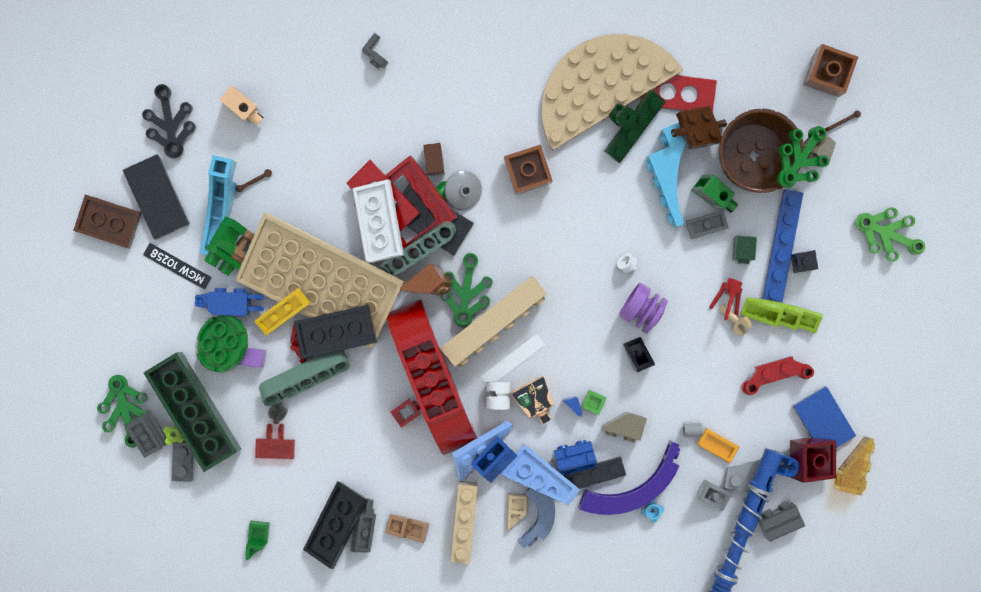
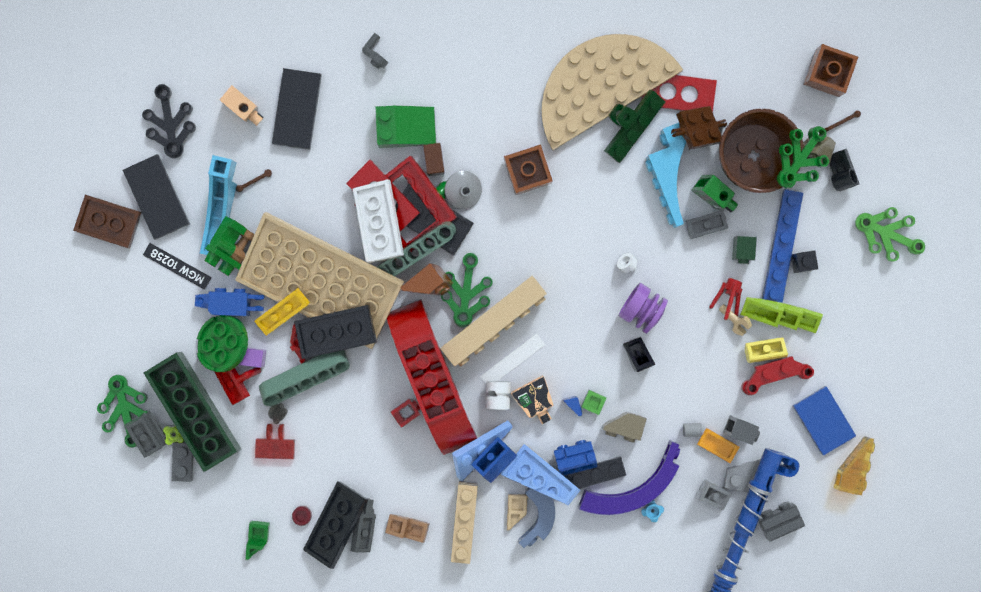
(233, 383): none -> red plate
(296, 108): none -> black tile
(301, 515): none -> dark red tile
(405, 126): none -> green slope
(741, 430): none -> dark grey brick
(765, 350): none -> light yellow brick
(815, 459): dark red slope -> none
(843, 171): none -> black plate

